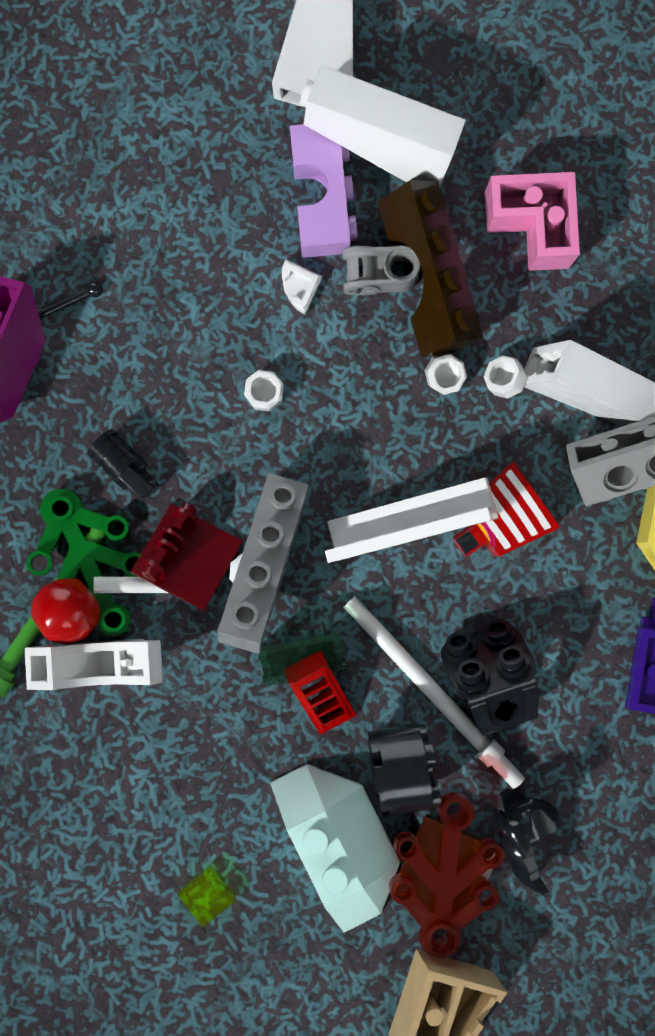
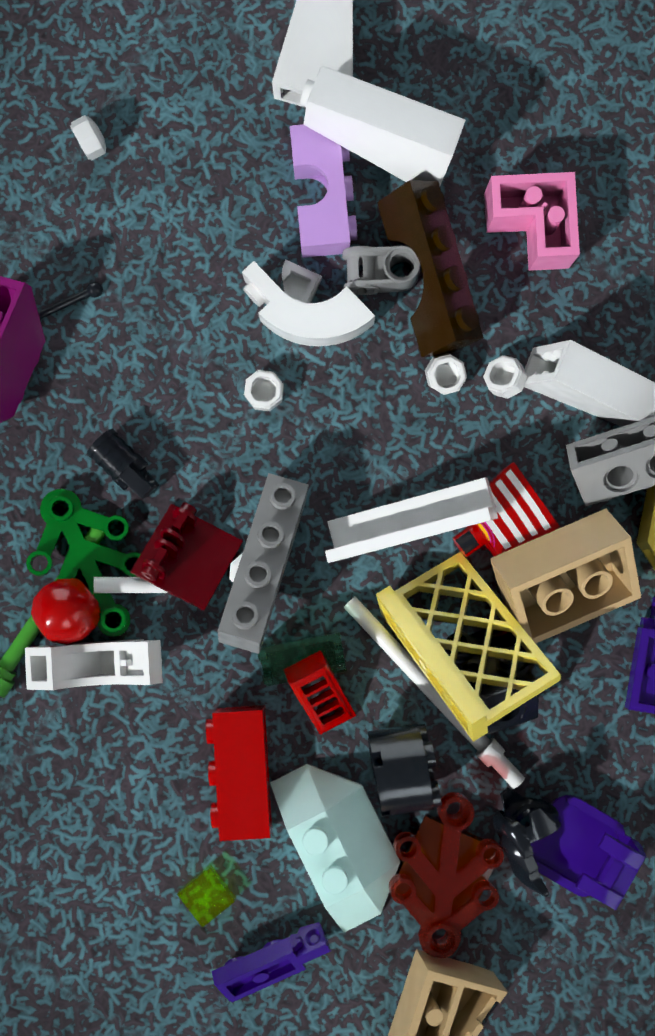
(89, 137): none -> white tile
(240, 773): none -> red brick
(271, 963): none -> dark purple hinge
(303, 322): none -> white arch
(441, 668): none -> light yellow fence
(568, 575): none -> tan brick
(589, 853): none -> dark purple piece

